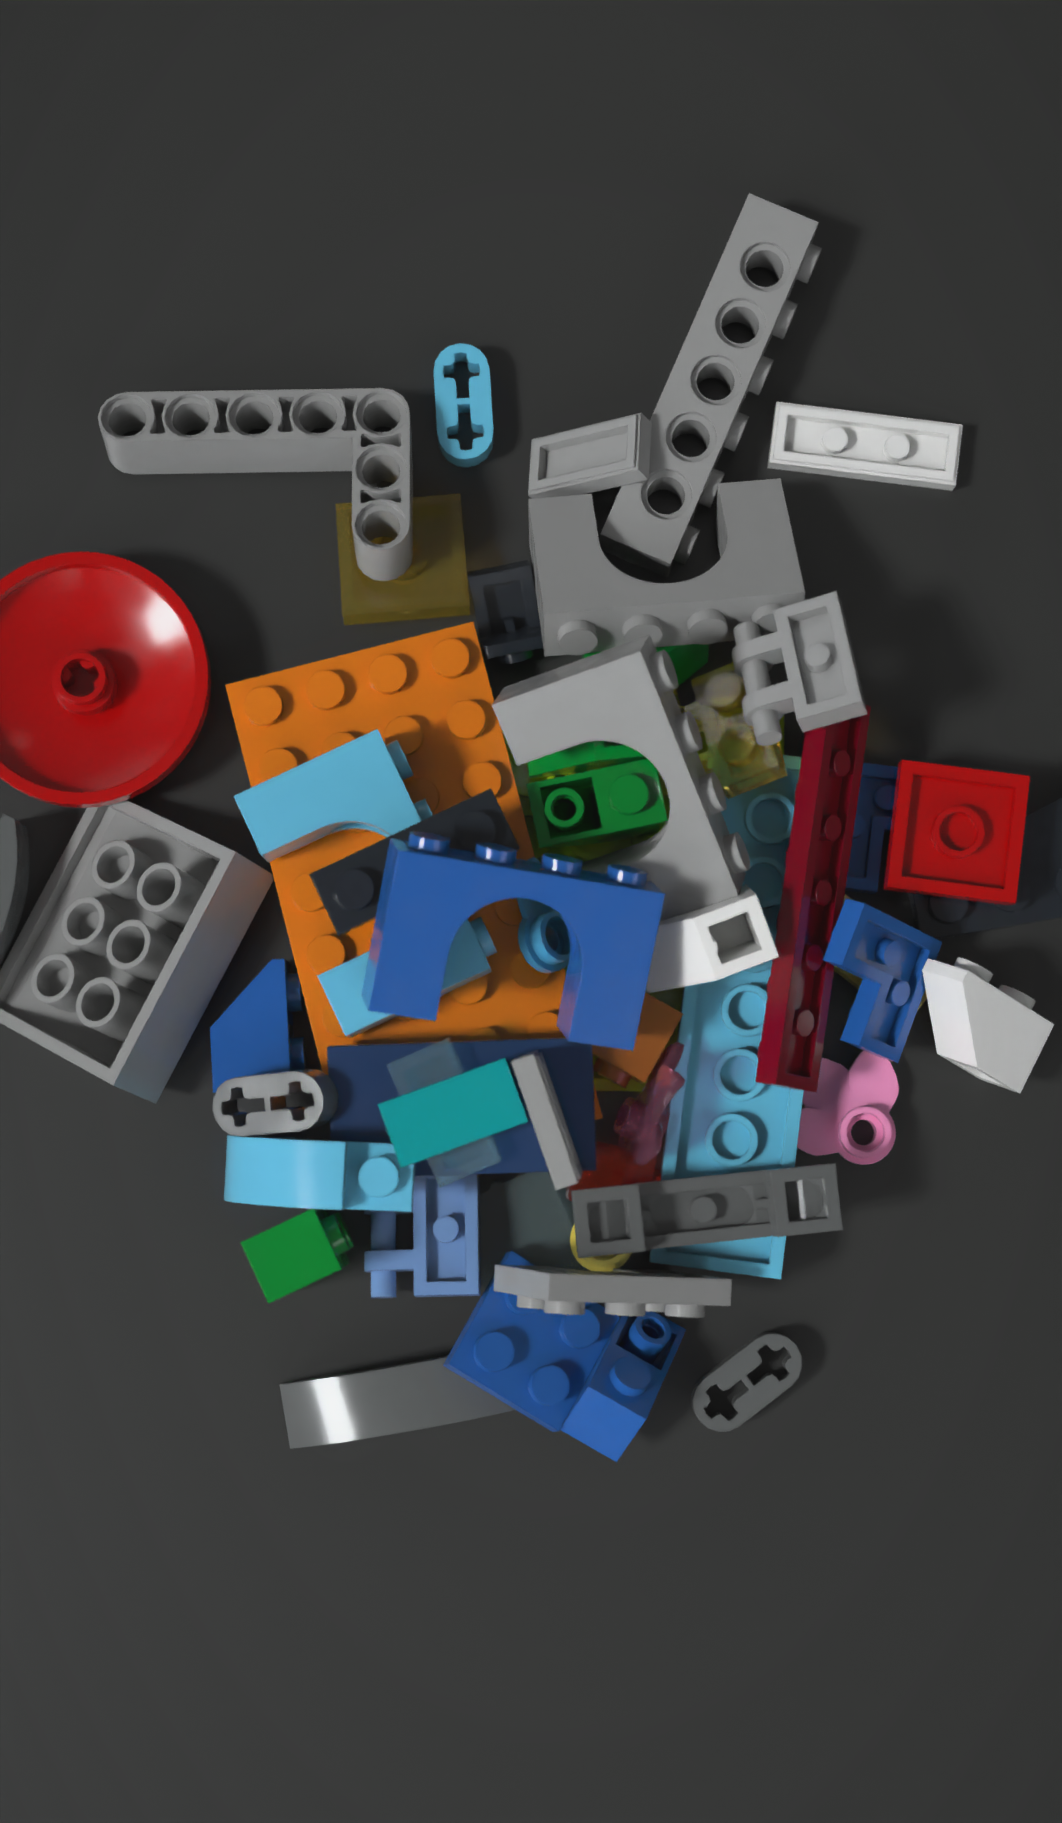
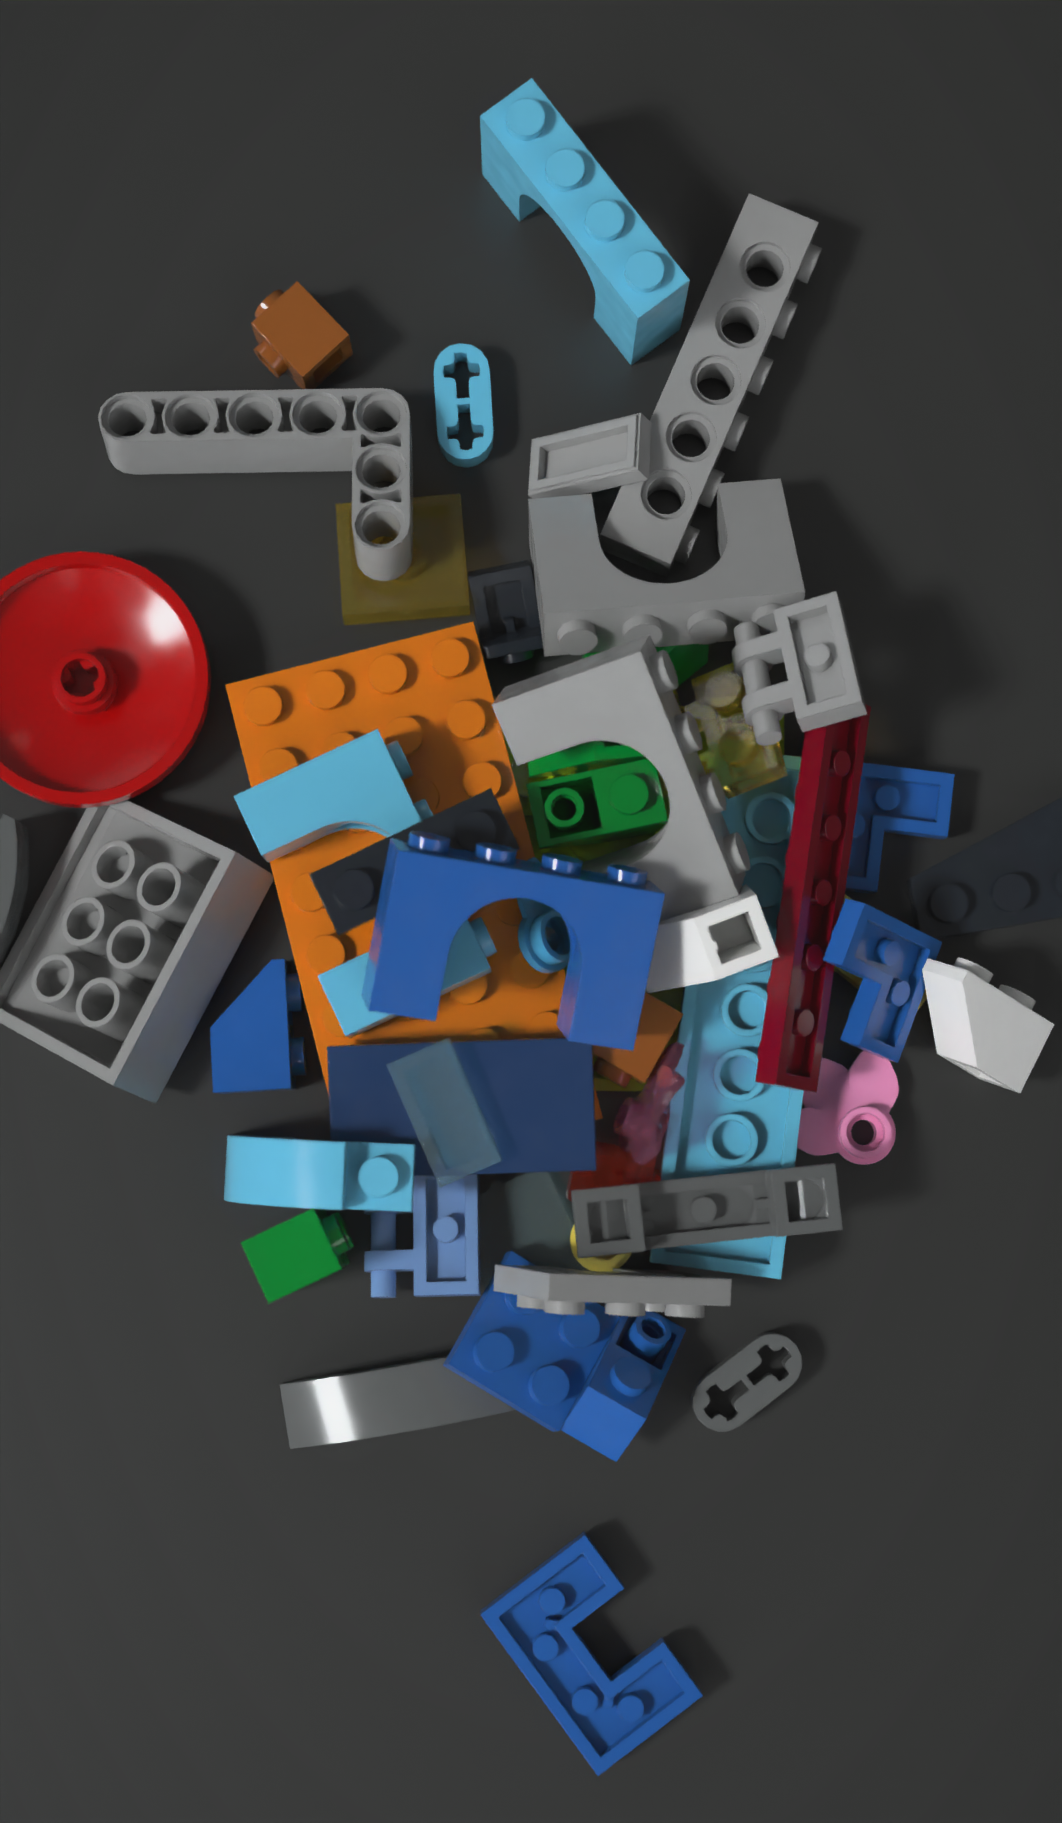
(276, 1116): beam -> none
(299, 337): none -> dark orange brick
(452, 1112): teal tile -> none
(540, 161): none -> medium azure arch
(547, 1119): light grey tile -> none
(596, 1710): none -> blue plate
(865, 446): white tile -> none
(957, 832): red plate -> none

